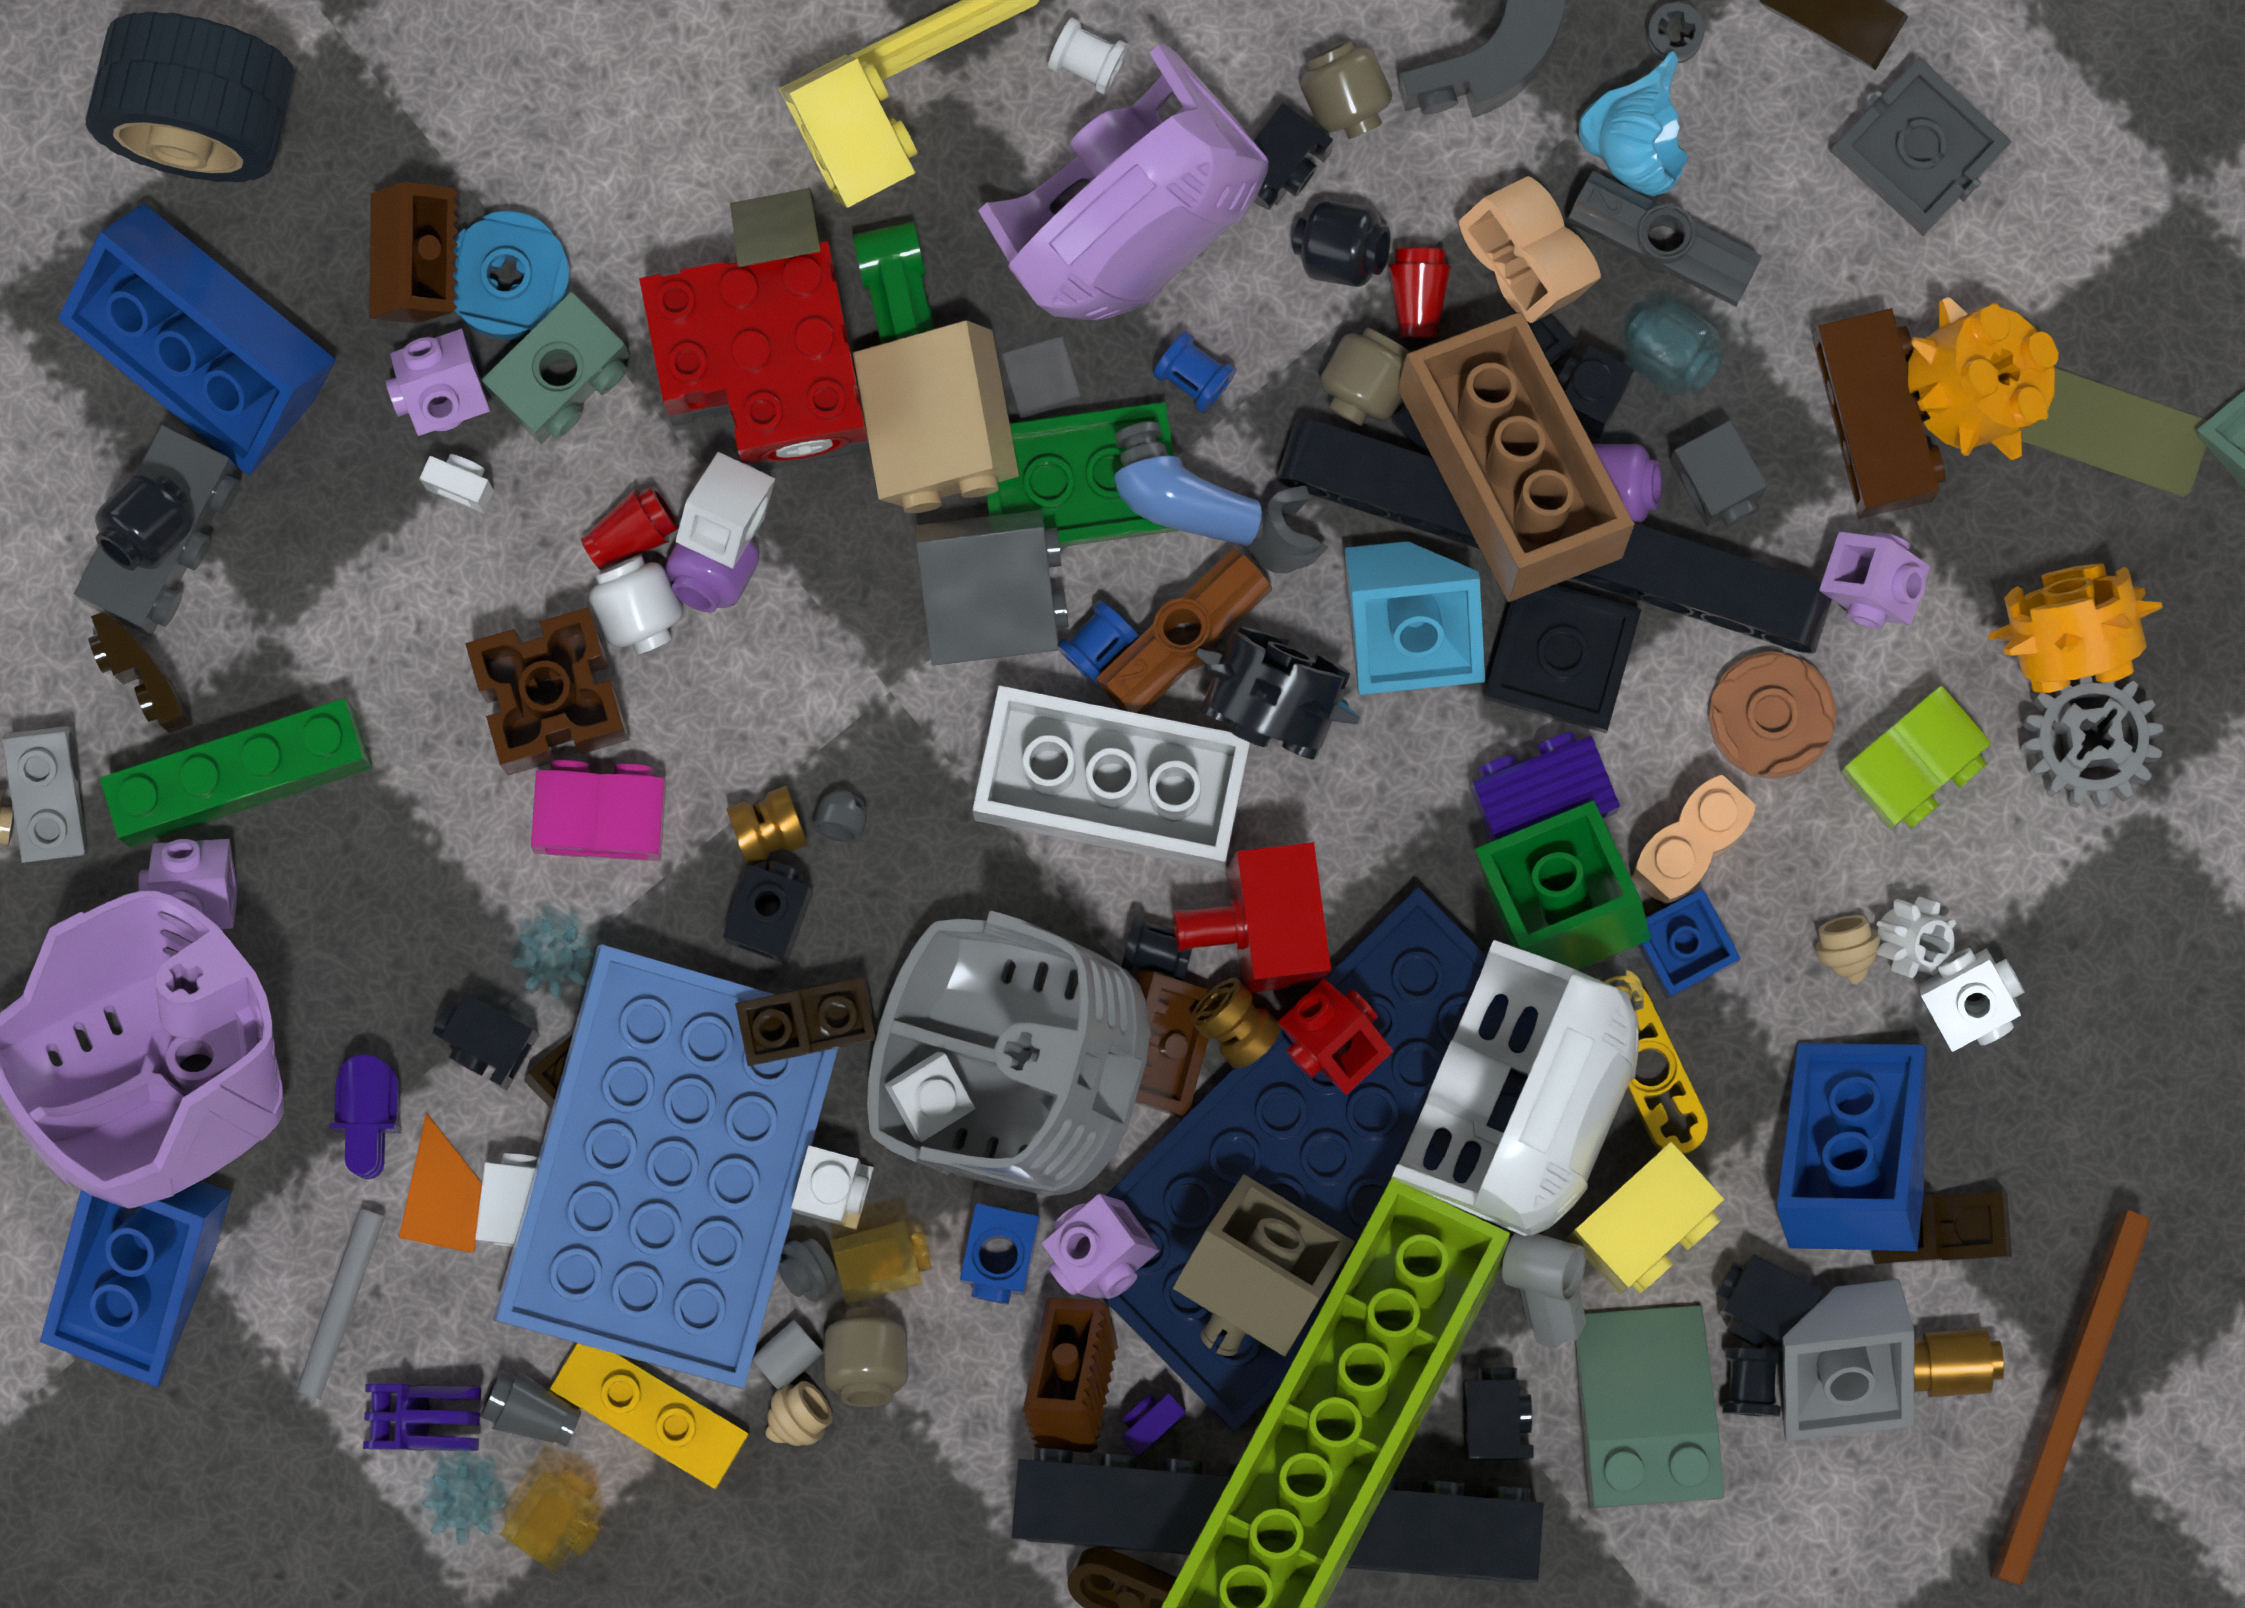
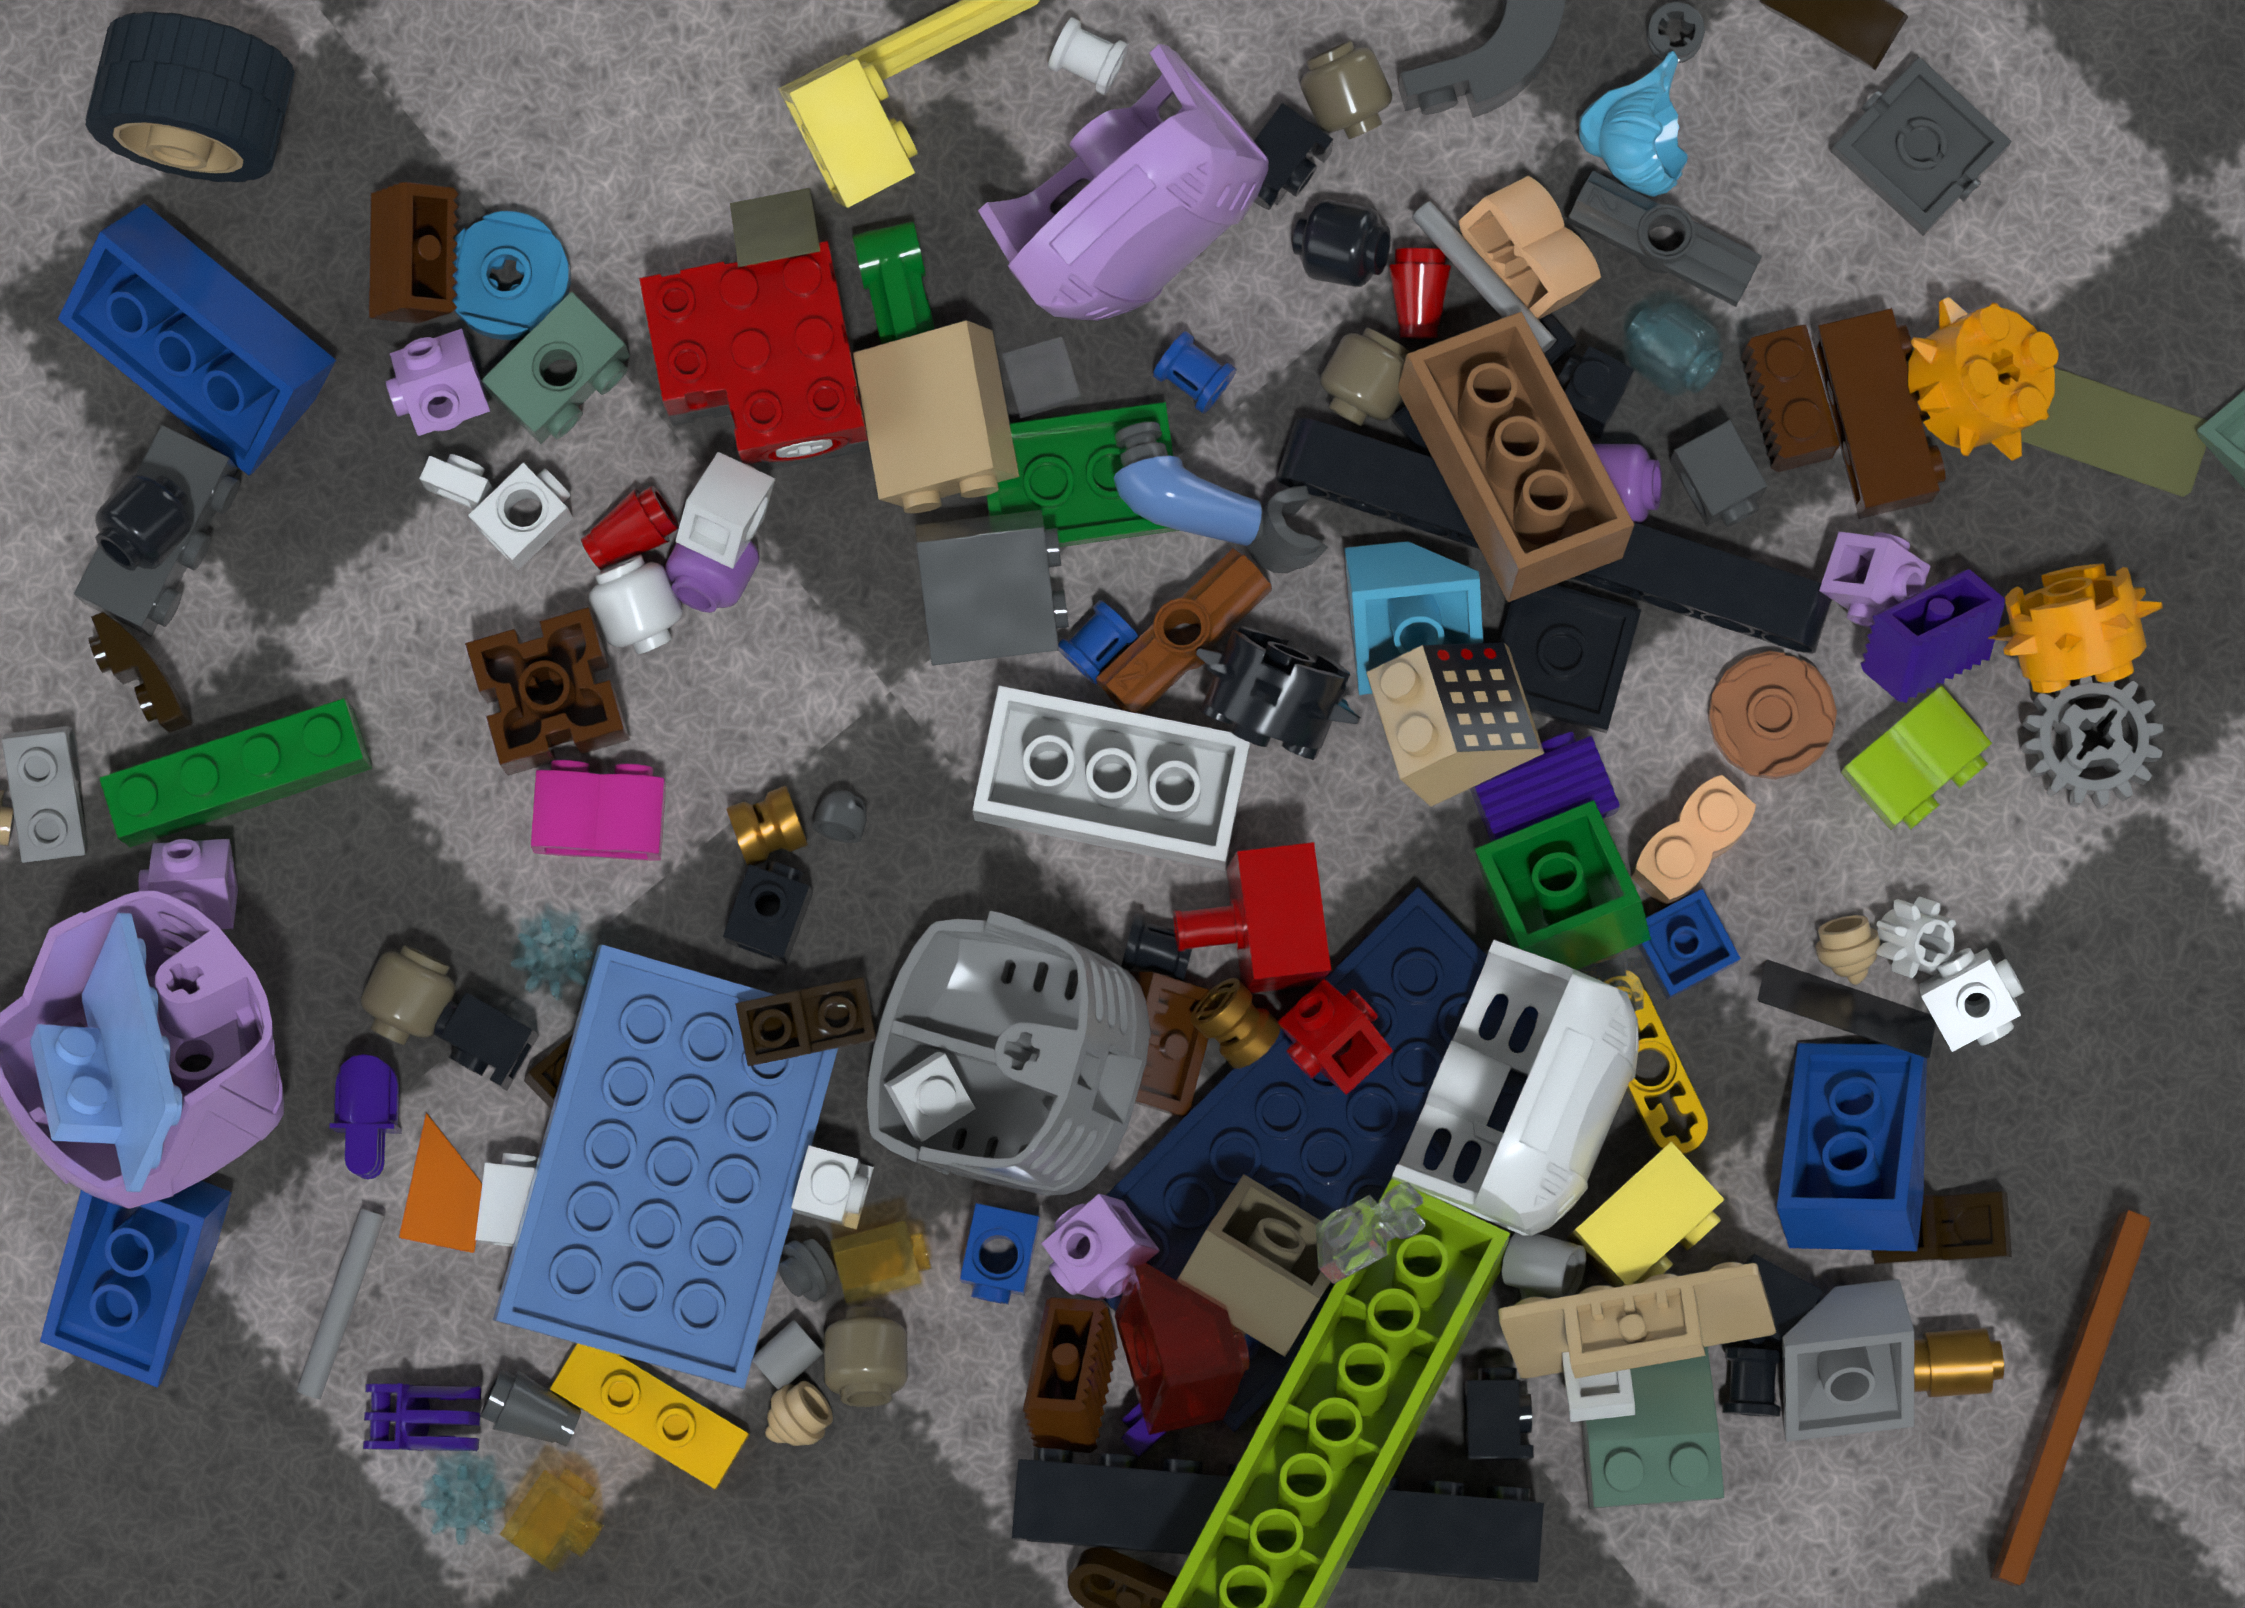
(115, 1074): none -> light blue bracket
(407, 994): none -> dark tan head
(517, 542): none -> white brick
(1178, 1351): none -> clear red slope
(1360, 1233): none -> clear plate
(1454, 716): none -> tan slope
(1477, 270): none -> light grey bar
(1598, 1395): none -> white plate
(1638, 1323): none -> tan bracket
(1790, 398): none -> reddish brown brick
(1847, 1008): none -> black sticker
(1933, 635): none -> dark purple brick

